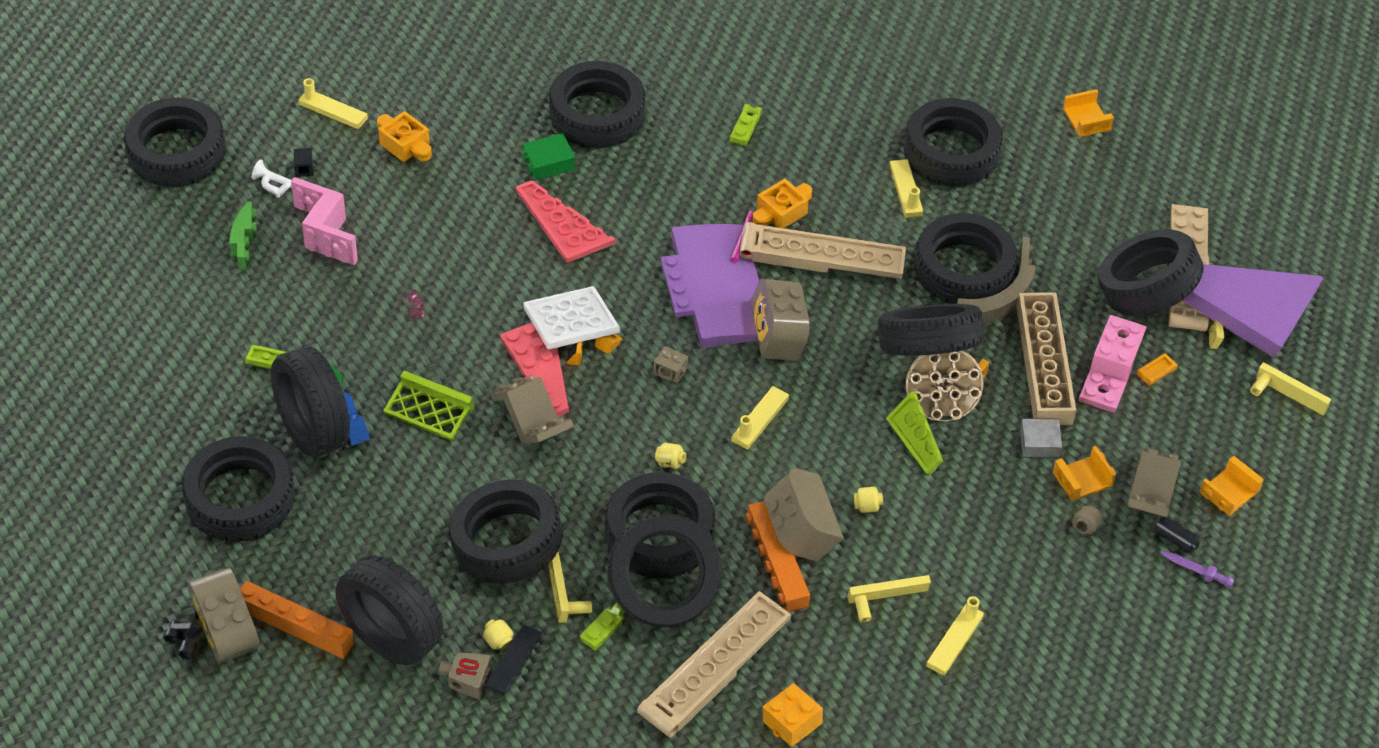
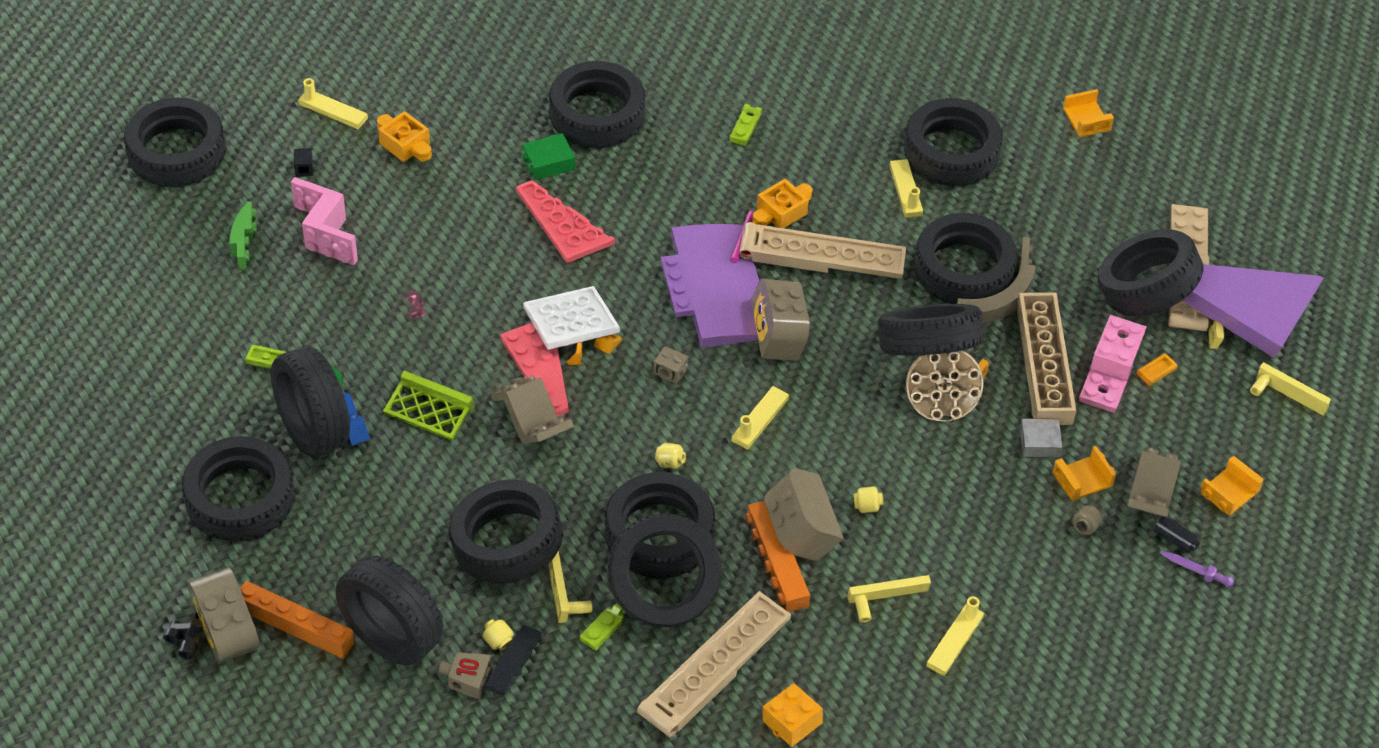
(261, 171): white piece -> none
(913, 429): lime wing -> none

